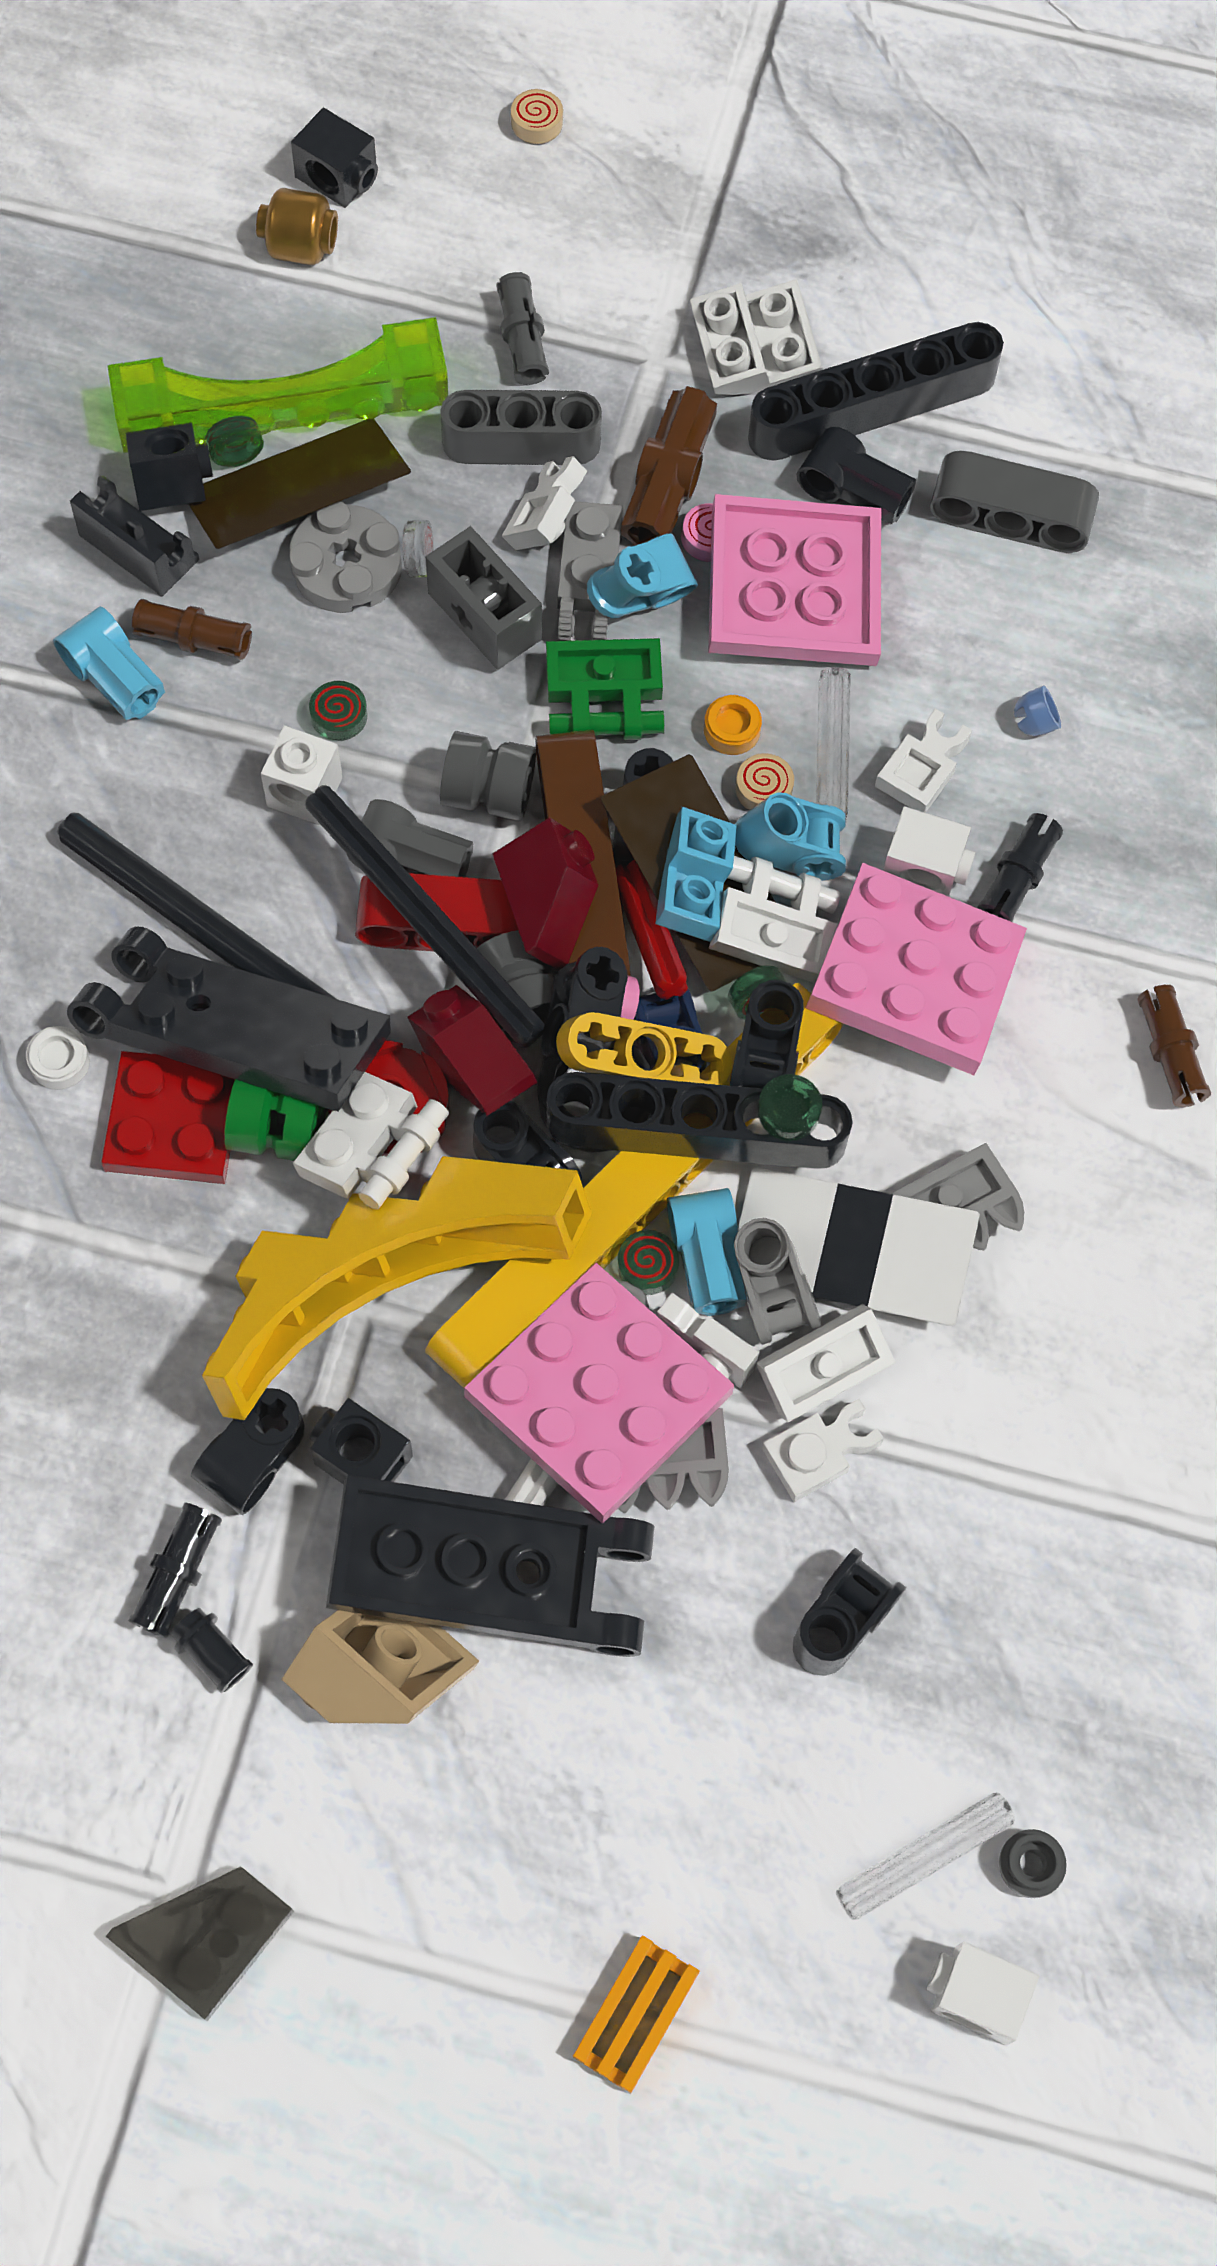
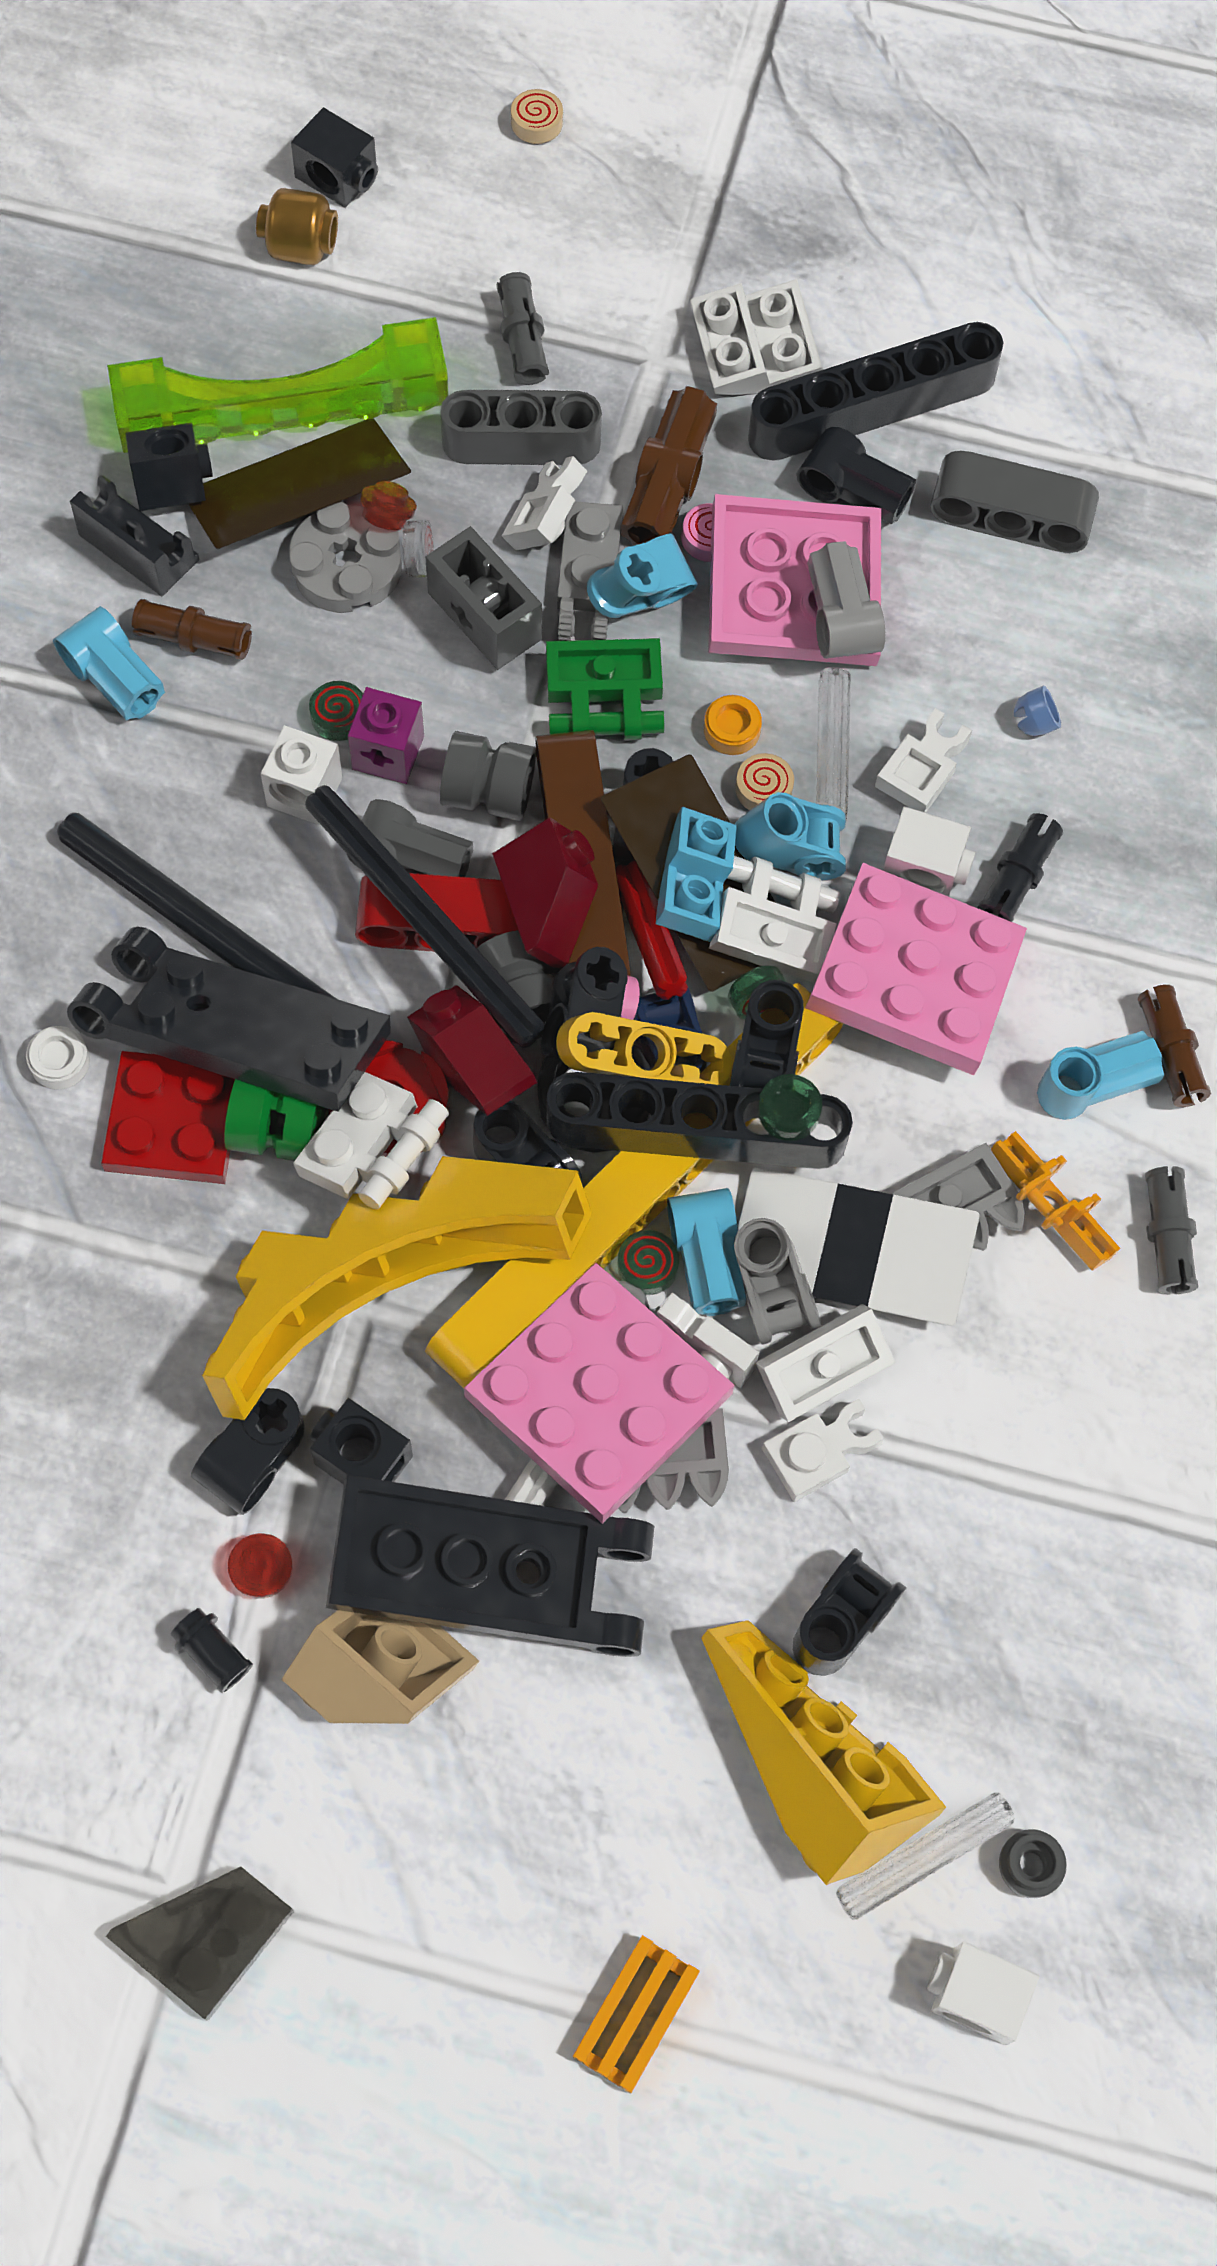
(175, 1570): black pin -> none
(234, 441): clear green tile -> none
(260, 1566): none -> clear red plate
(387, 505): none -> clear red plate
(387, 725): none -> magenta brick
(827, 1781): none -> yellow wedge
(845, 615): none -> light grey piece
(1072, 1217): none -> light orange piece
(1101, 1073): none -> medium azure piece
(1171, 1230): none -> dark grey pin

